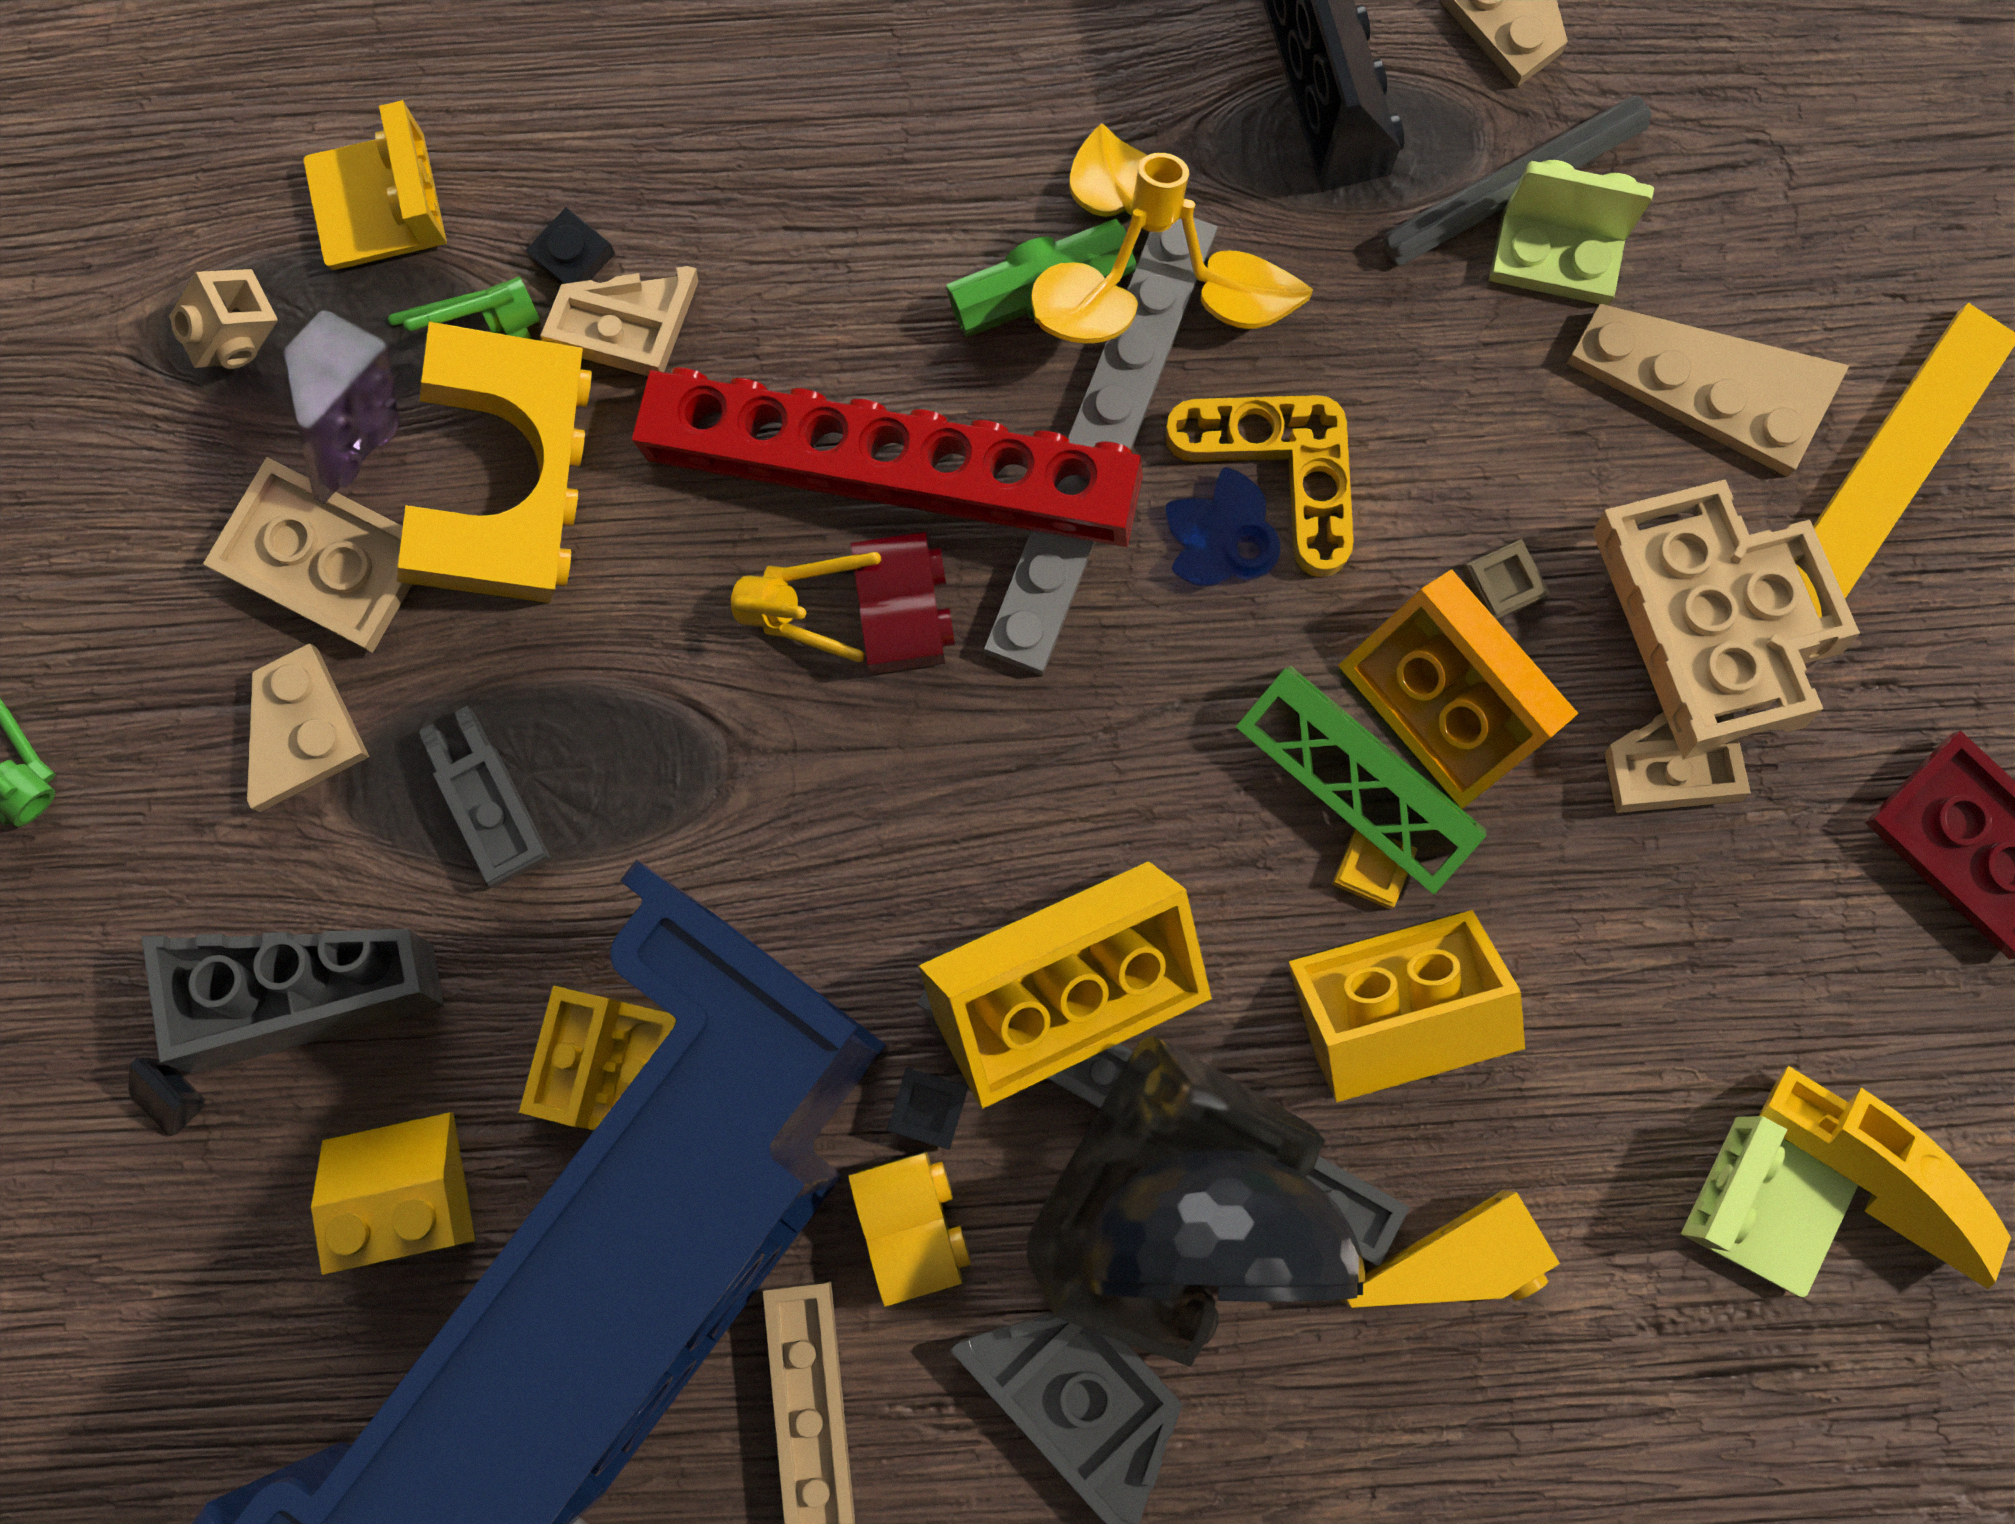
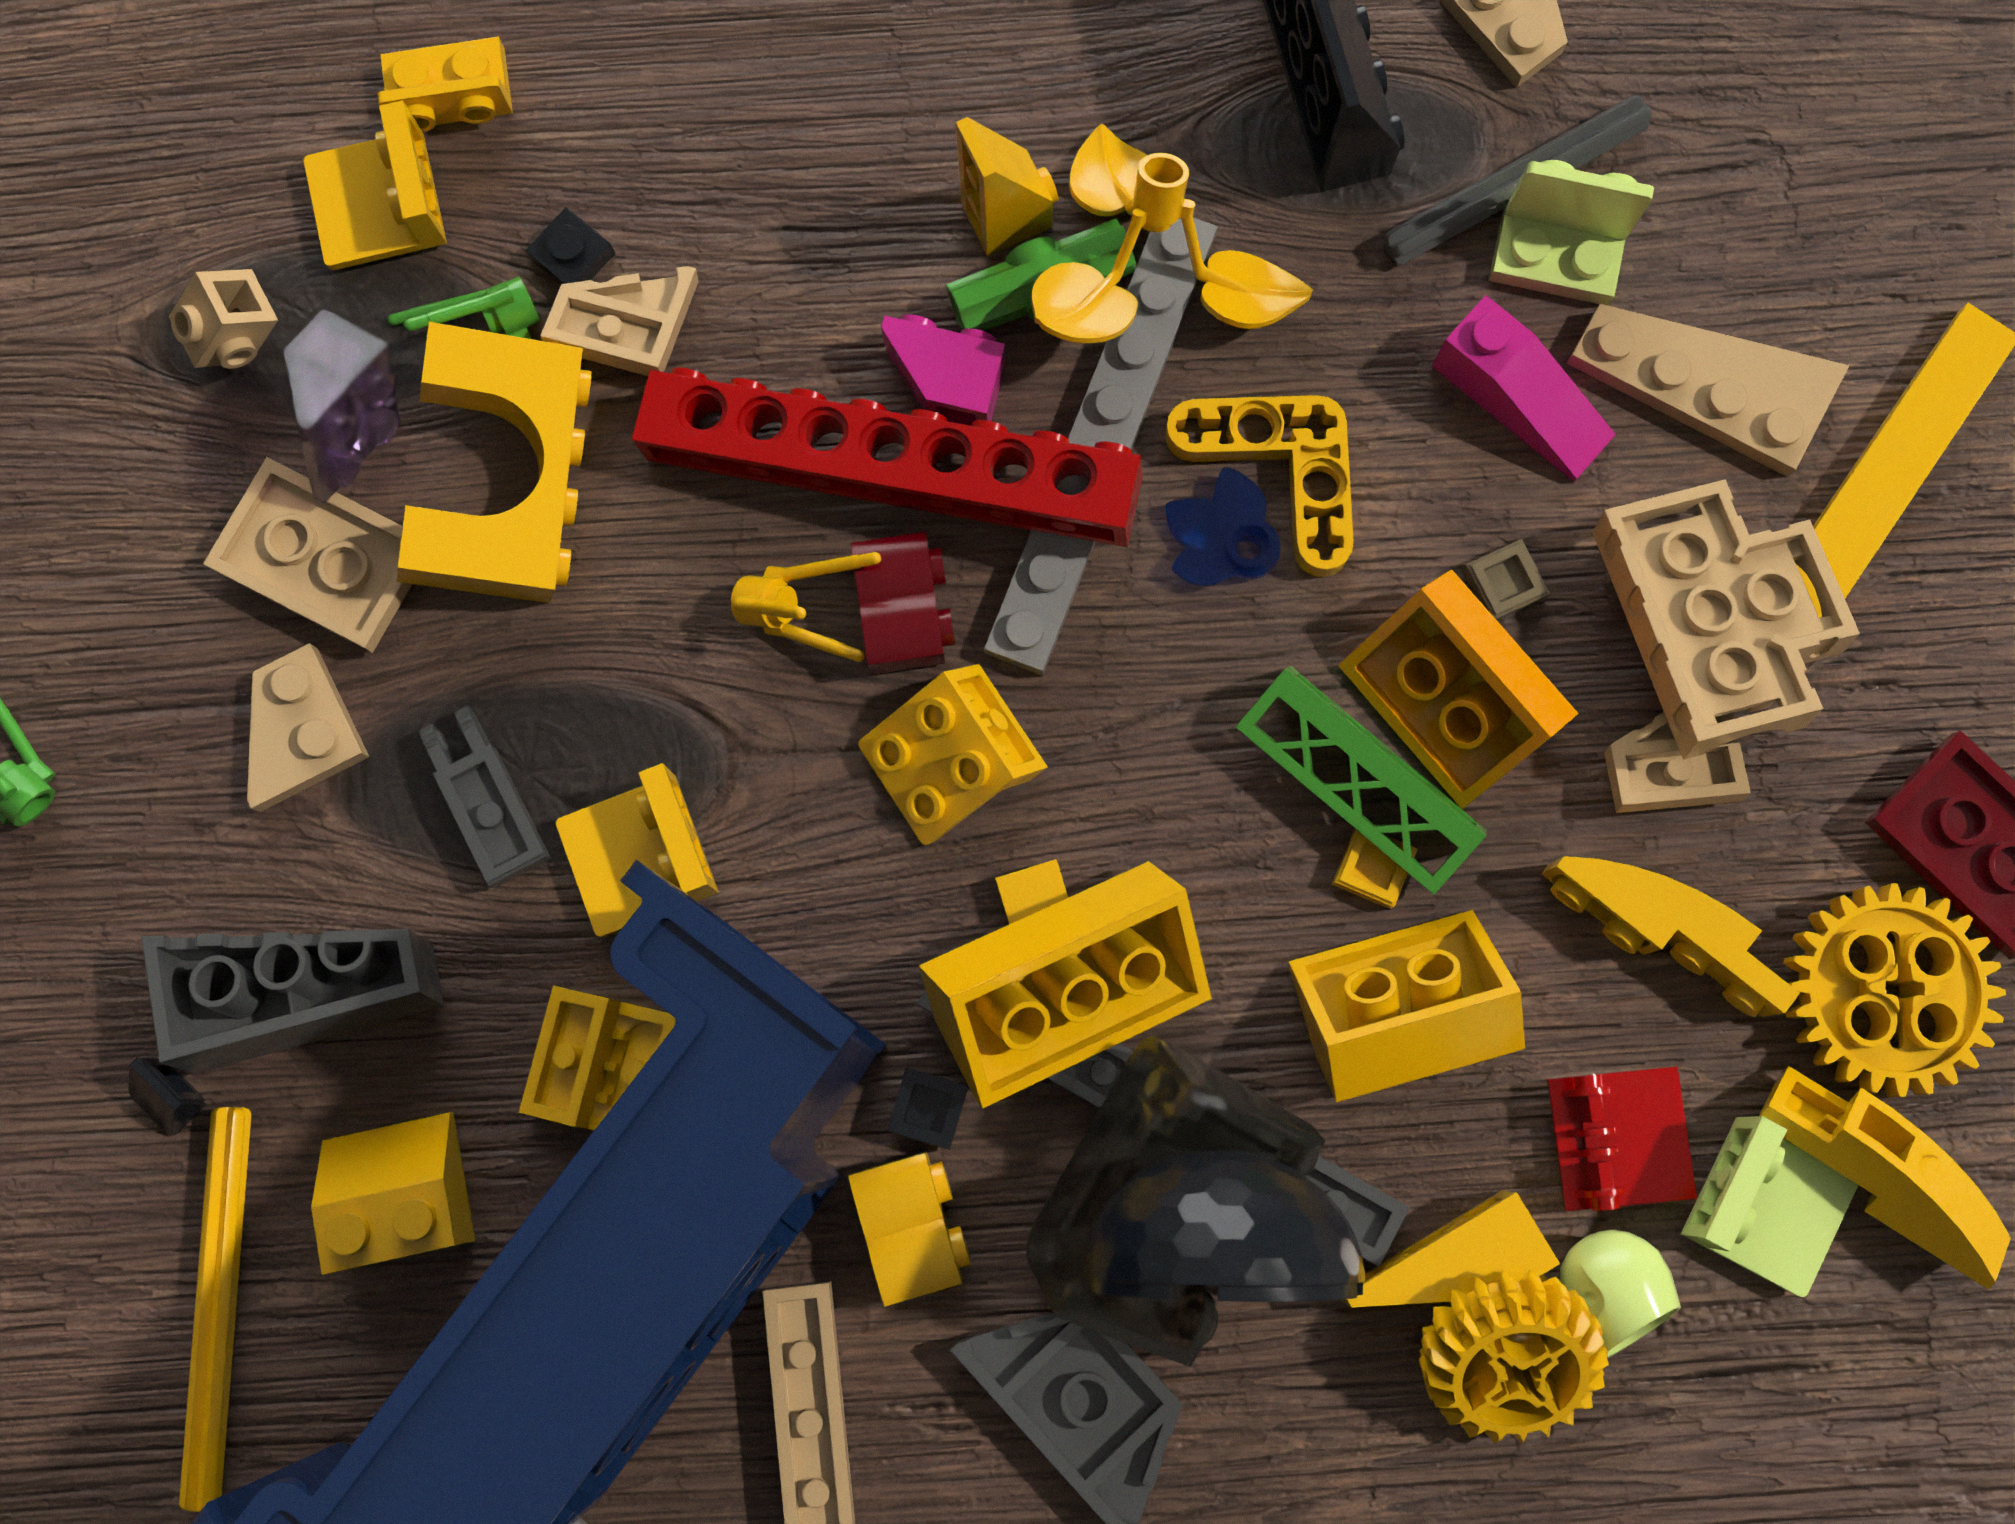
(215, 1308): none -> yellow axle
(449, 82): none -> yellow bracket
(639, 825): none -> yellow bracket
(945, 368): none -> dark pink slope
(950, 751): none -> yellow bracket
(1001, 188): none -> yellow slope
(1031, 890): none -> yellow tile
(1513, 1357): none -> yellow gear
(1523, 387): none -> dark pink slope
(1621, 1139): none -> red hinge
(1622, 1285): none -> yellowish green helmet
(1651, 909): none -> yellow slope
(1952, 991): none -> yellow gear

